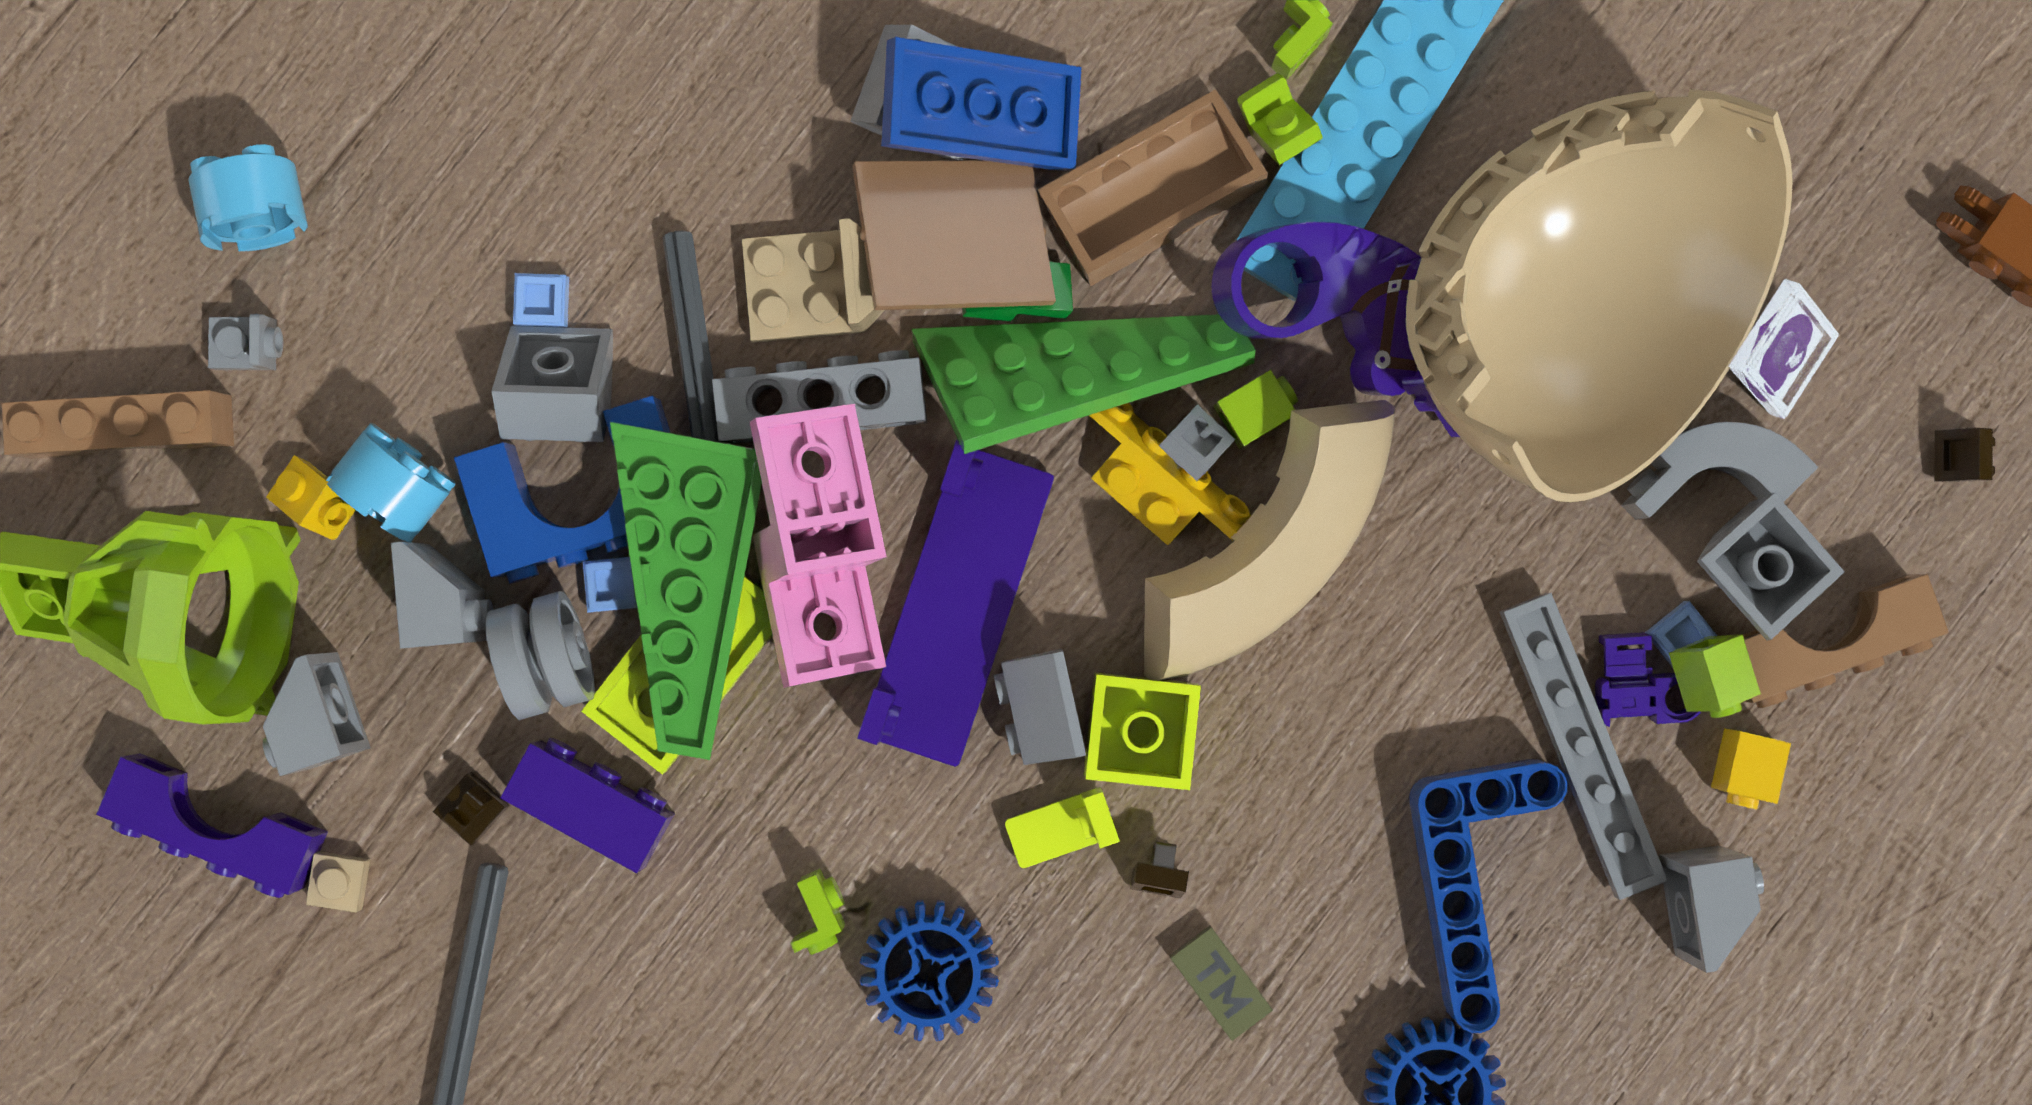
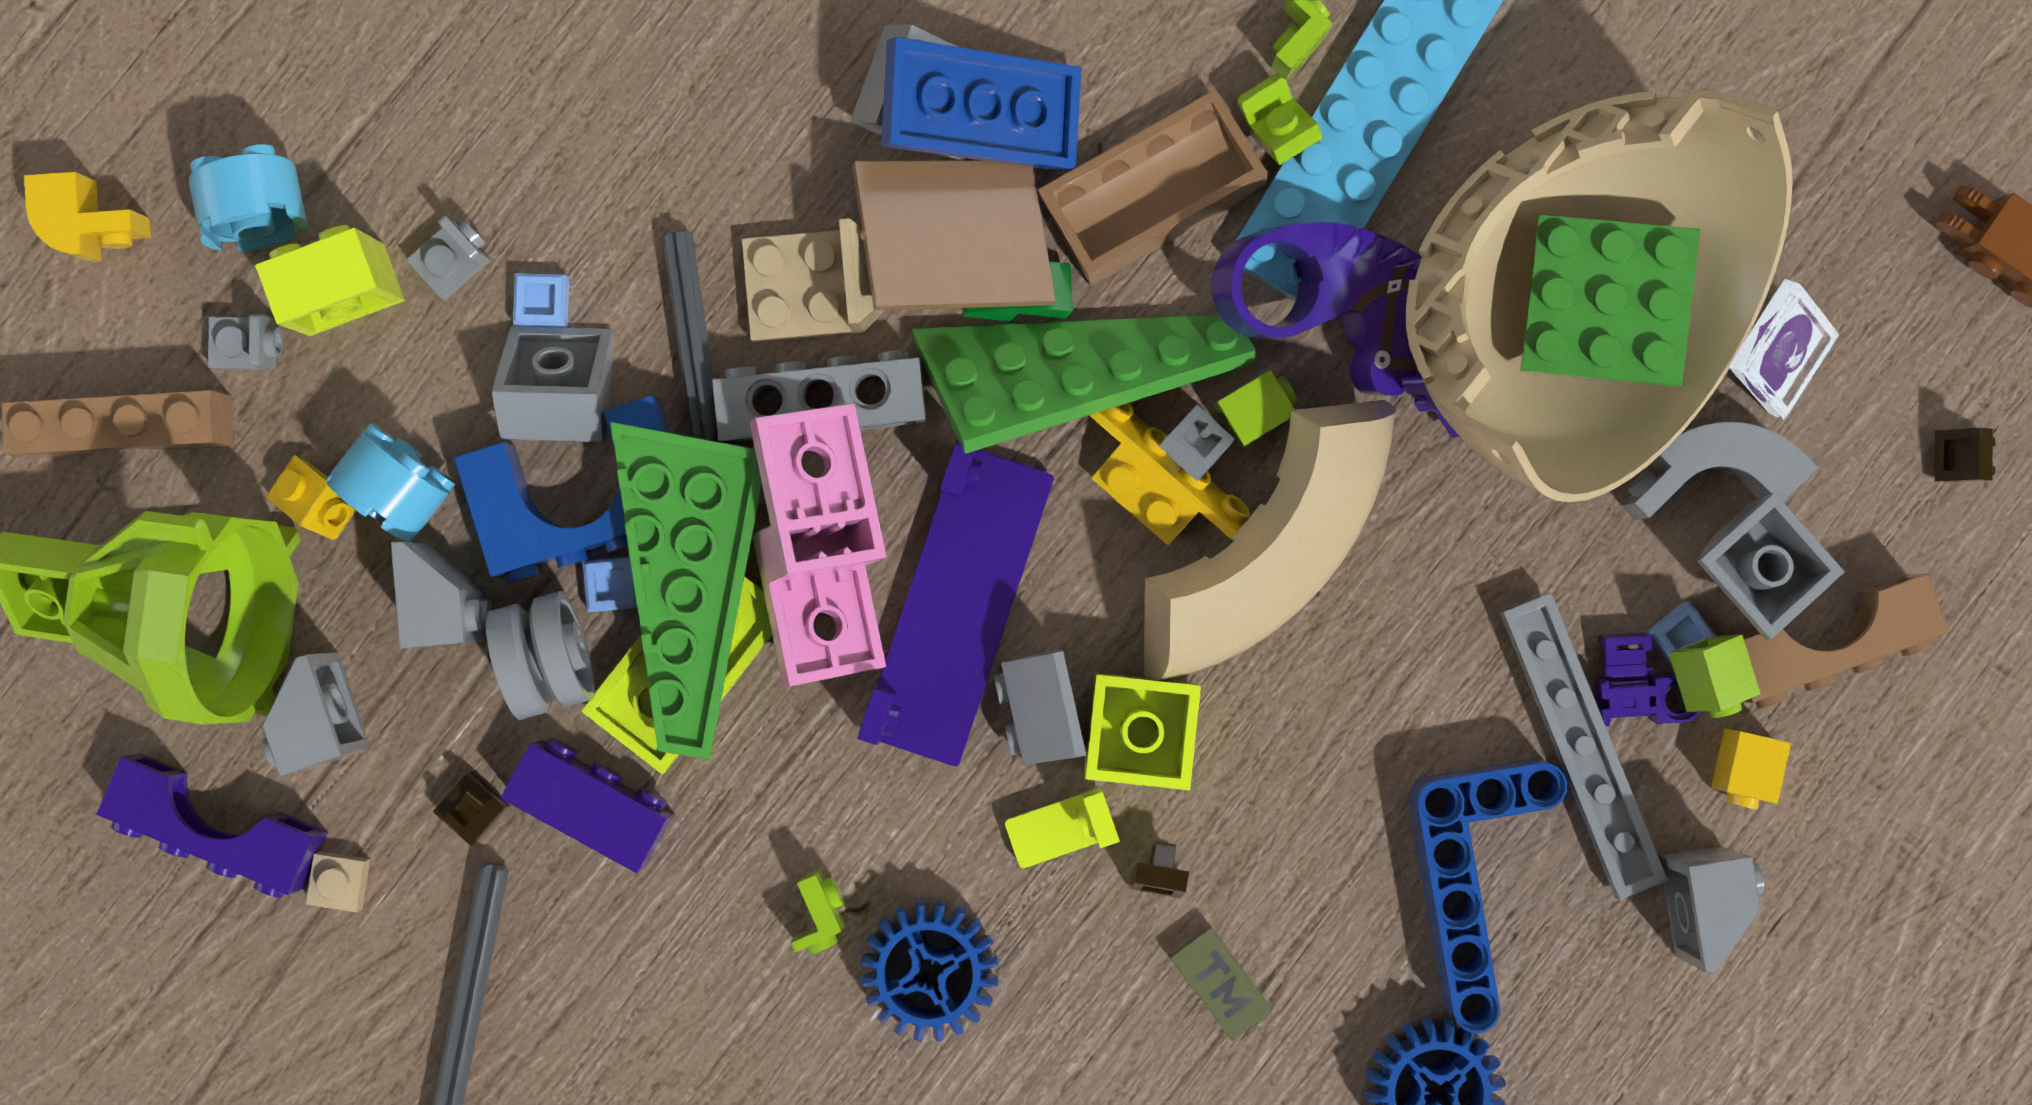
(67, 217): none -> yellow brick
(329, 281): none -> neon yellow brick
(450, 257): none -> light grey bracket
(1610, 300): none -> bright green plate

